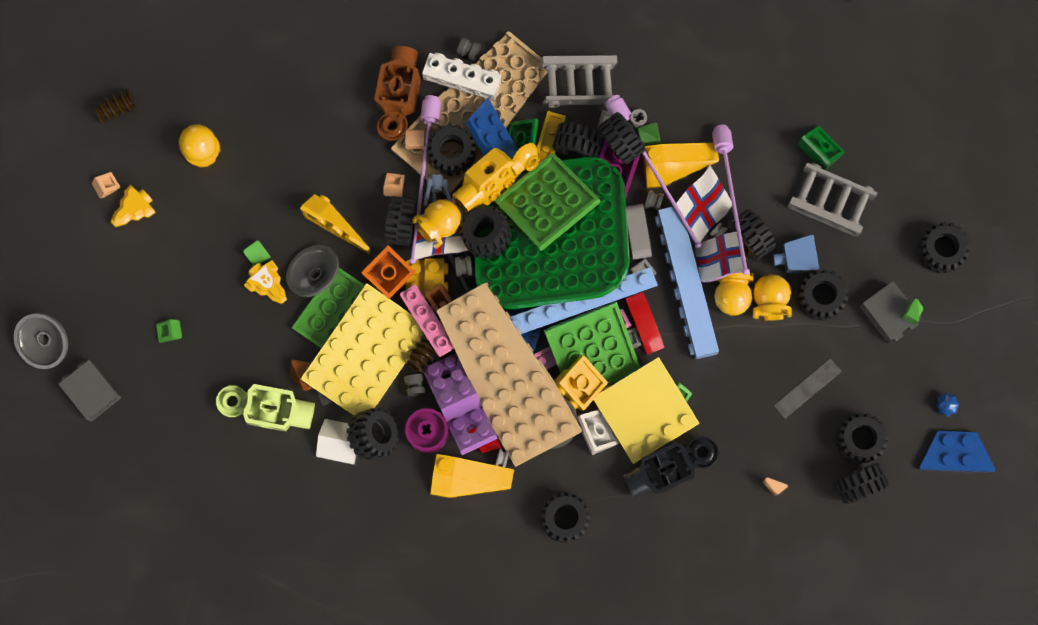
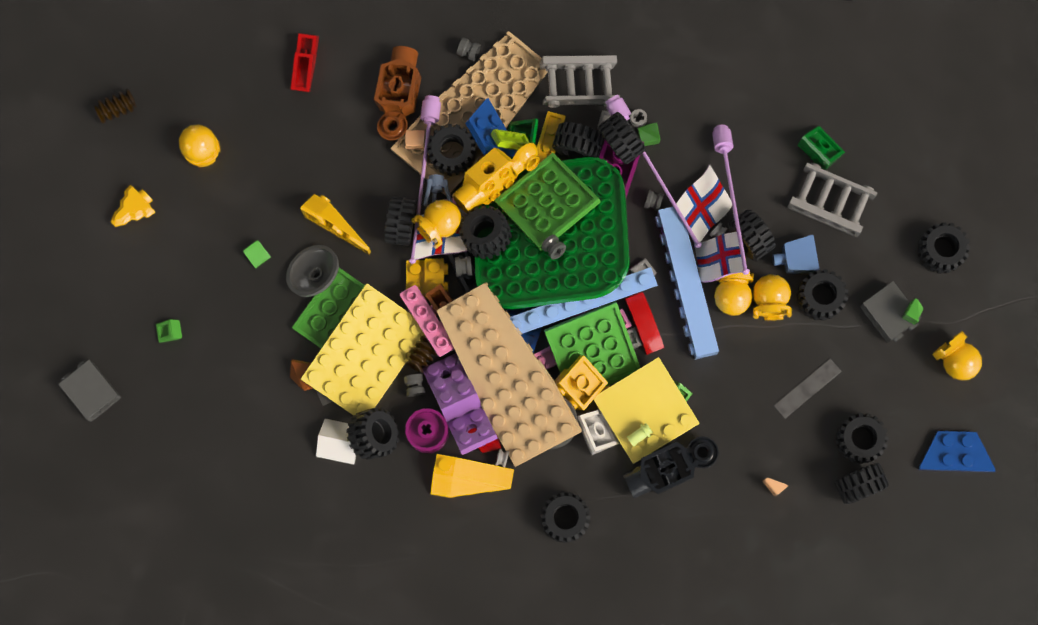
(32, 341): dark grey dish -> none
(105, 184): light nougat slope -> none
(266, 282): yellow rock -> none
(267, 407): yellowish green brick -> none
(304, 62): none -> red slope
(388, 272): orange slope -> none
(393, 185): light nougat slope -> none
(462, 76): white brick -> none
(509, 139): none -> lime plate
(553, 247): none -> dark grey wheel
(638, 232): light grey beam -> none
(640, 434): none -> yellowish green pin
(677, 161): yellow wedge -> none
(947, 404): blue piece -> none
(959, 358): none -> yellow tile

